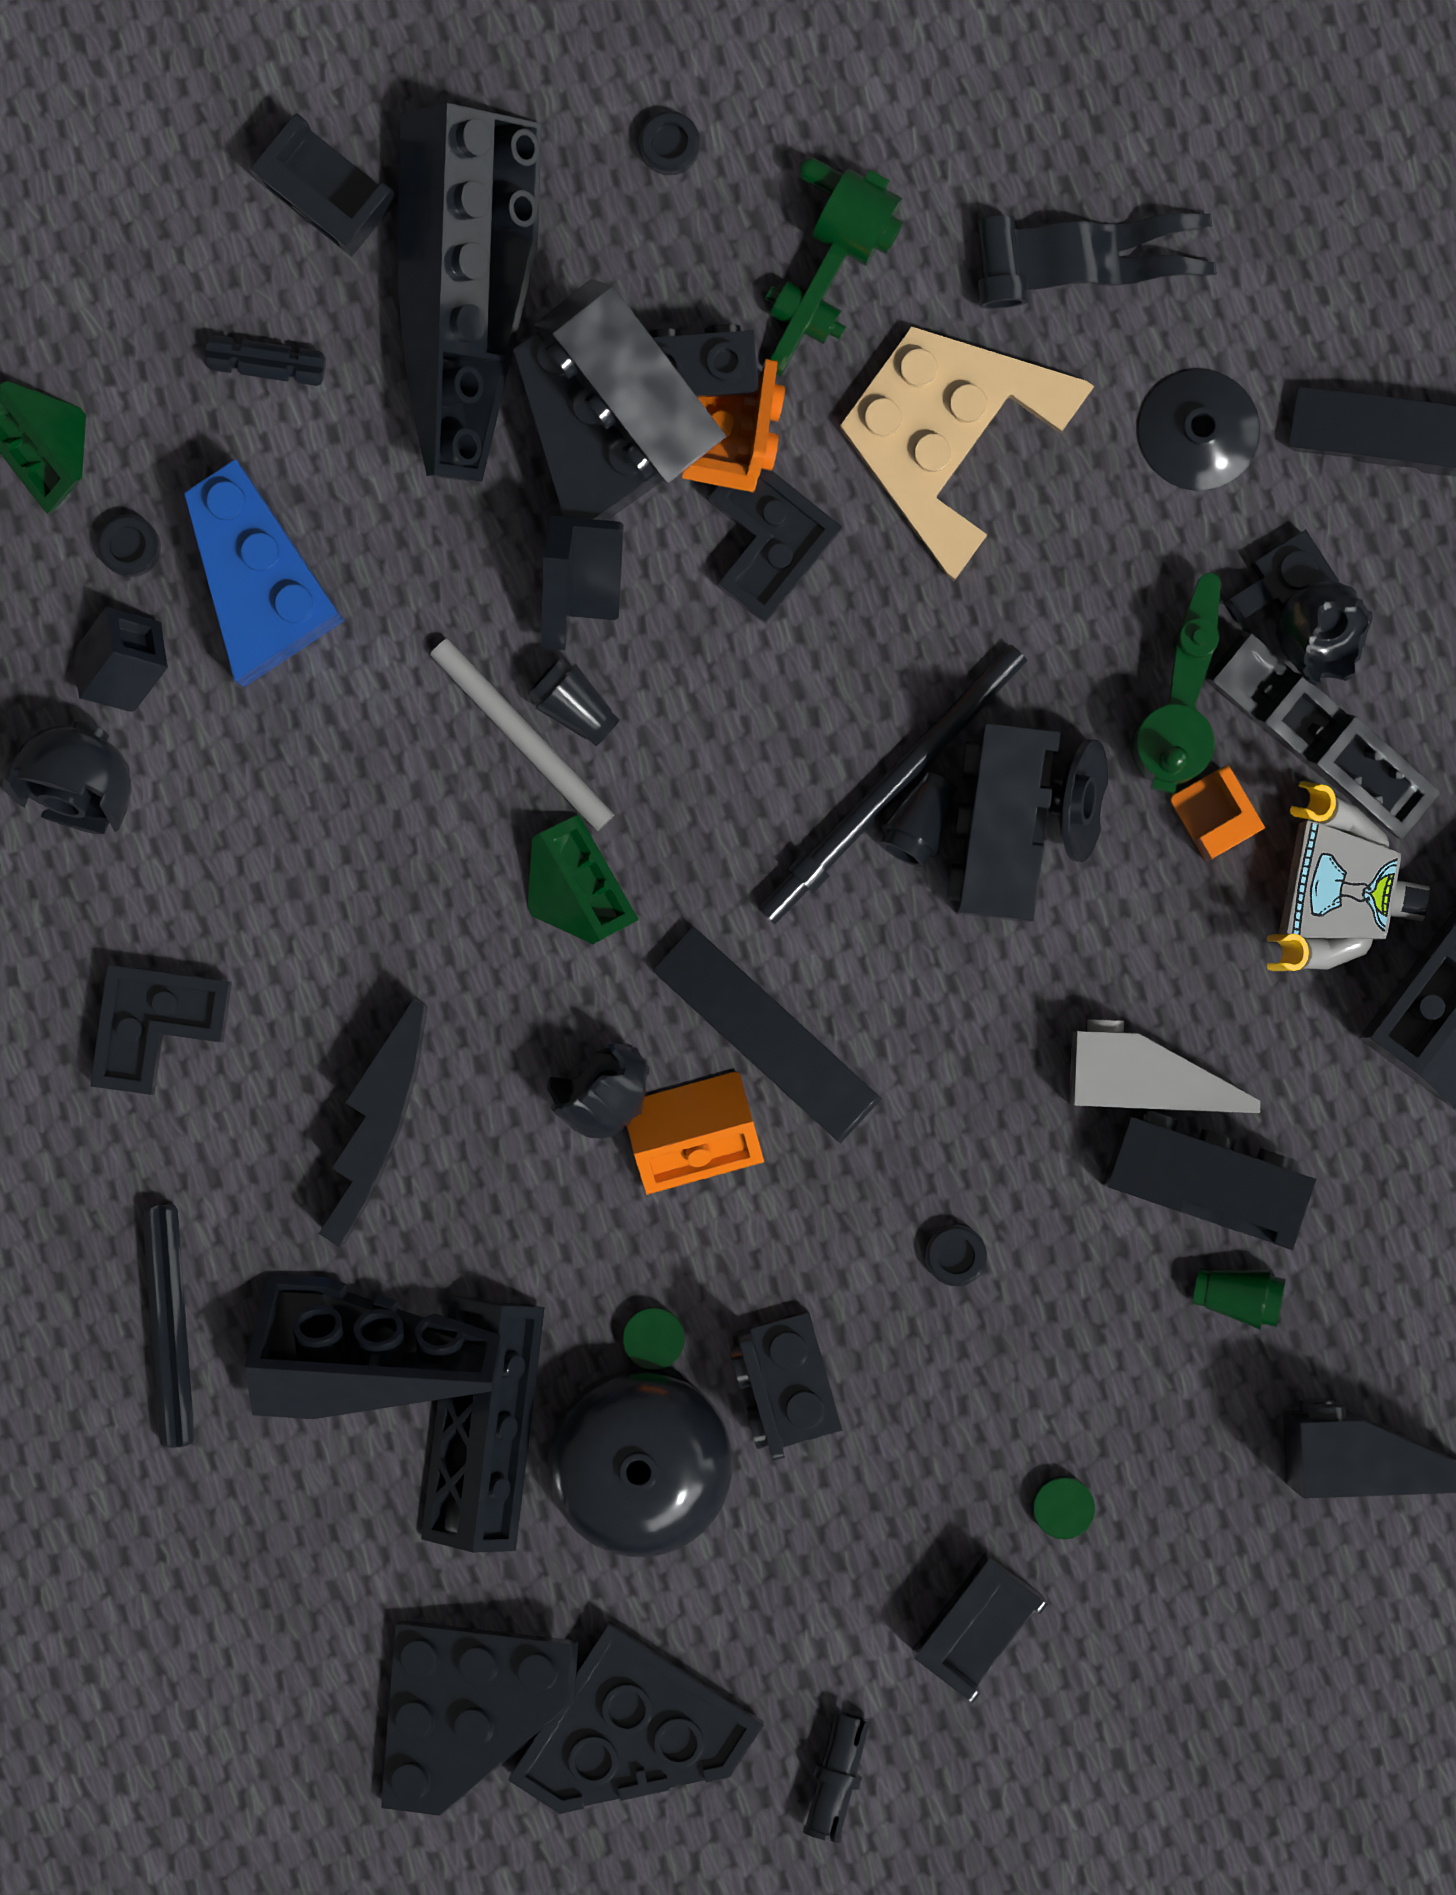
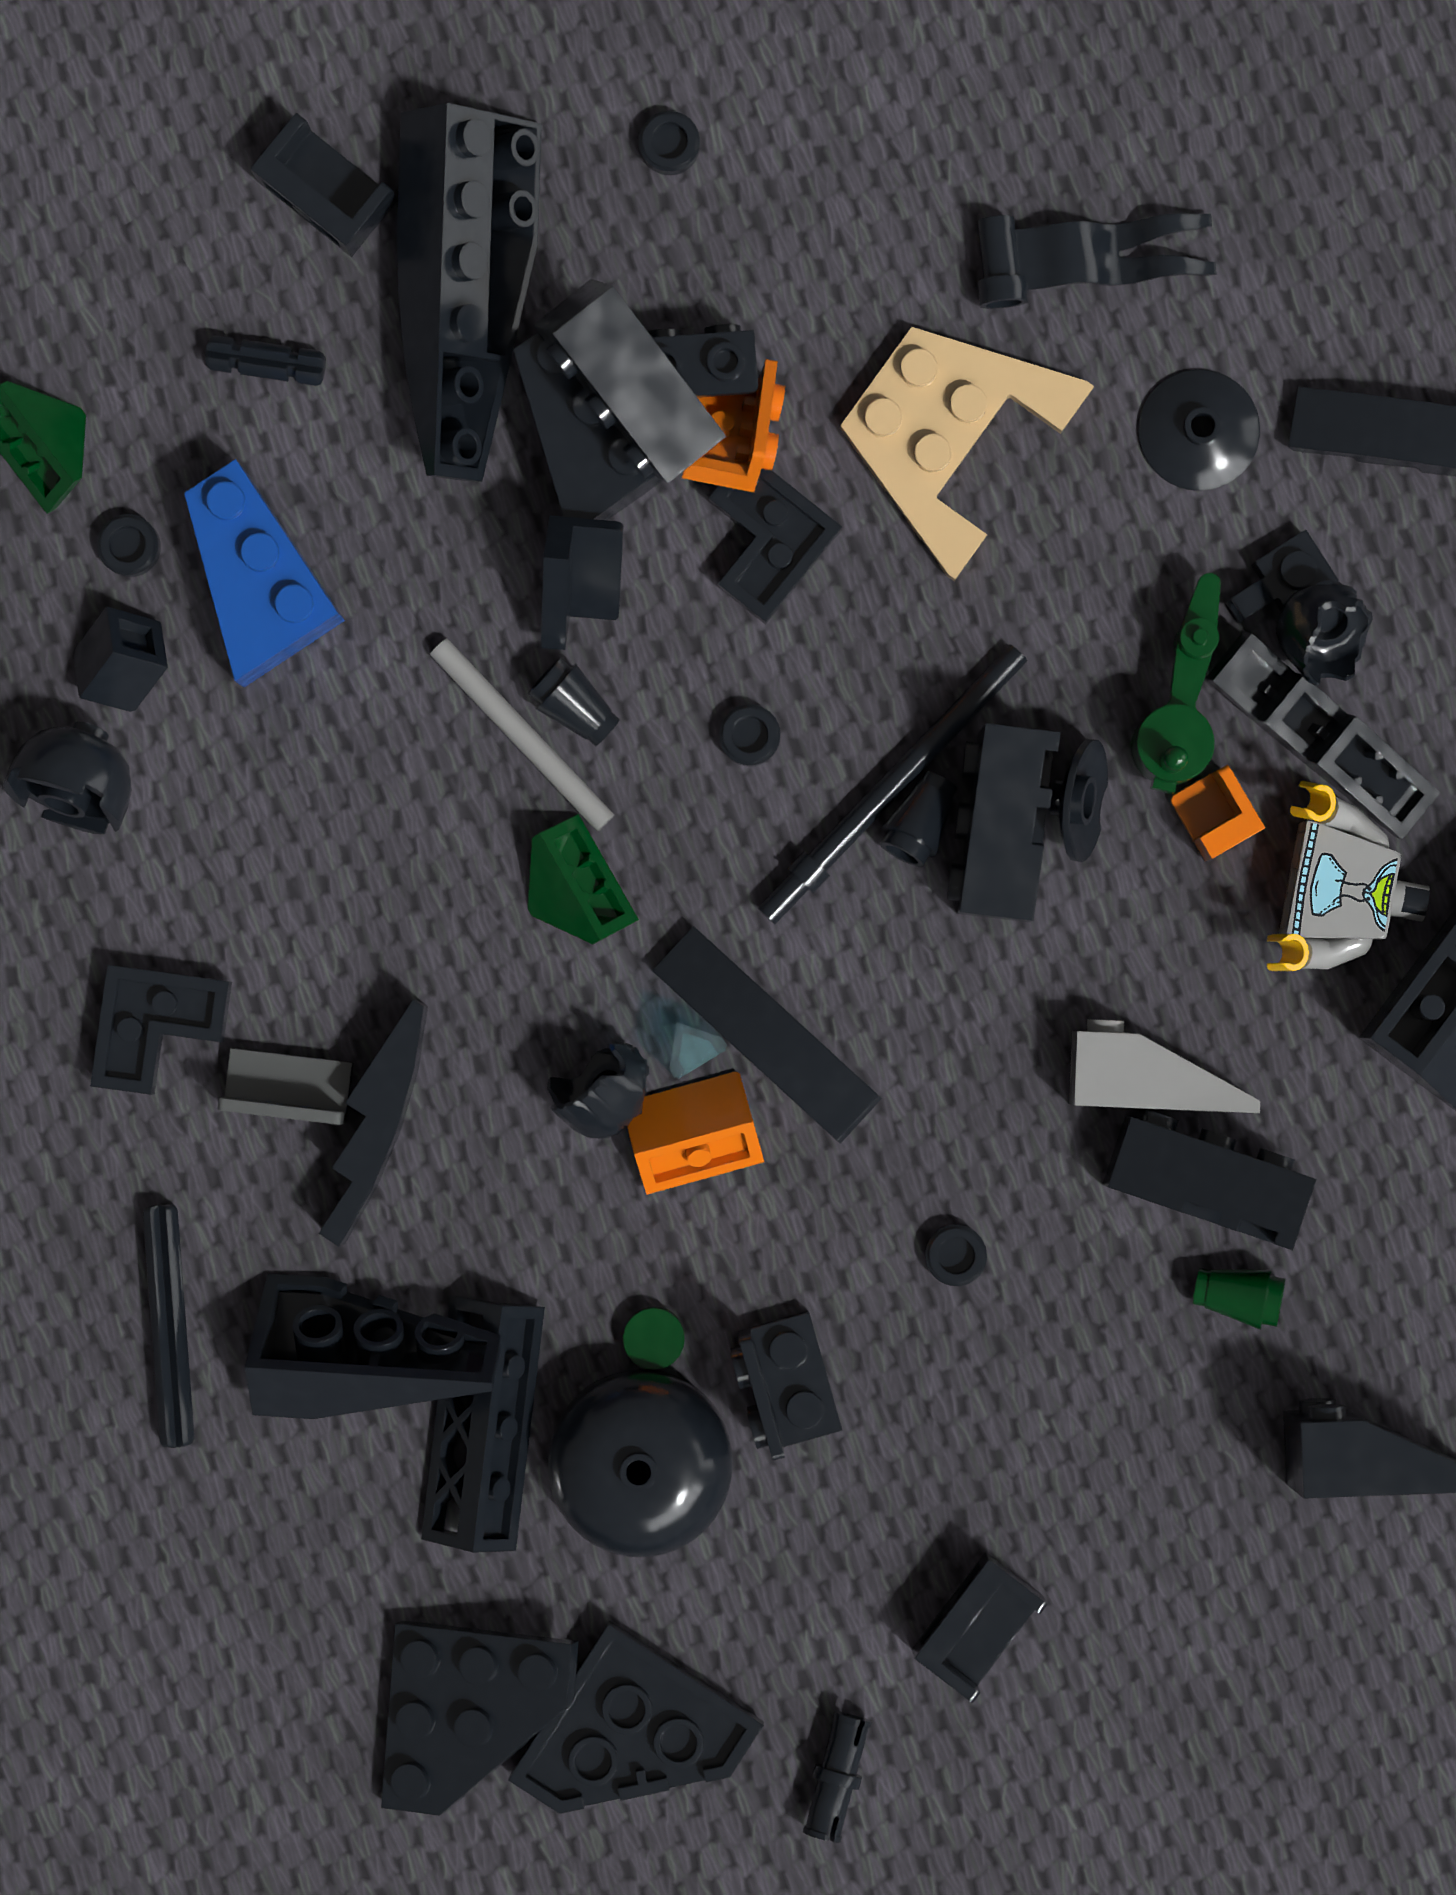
(287, 1086): none -> dark grey panel
(692, 1049): none -> clear light blue slope
(749, 735): none -> black tile
(854, 225): dark green piece -> none
(1063, 1507): dark green tile -> none

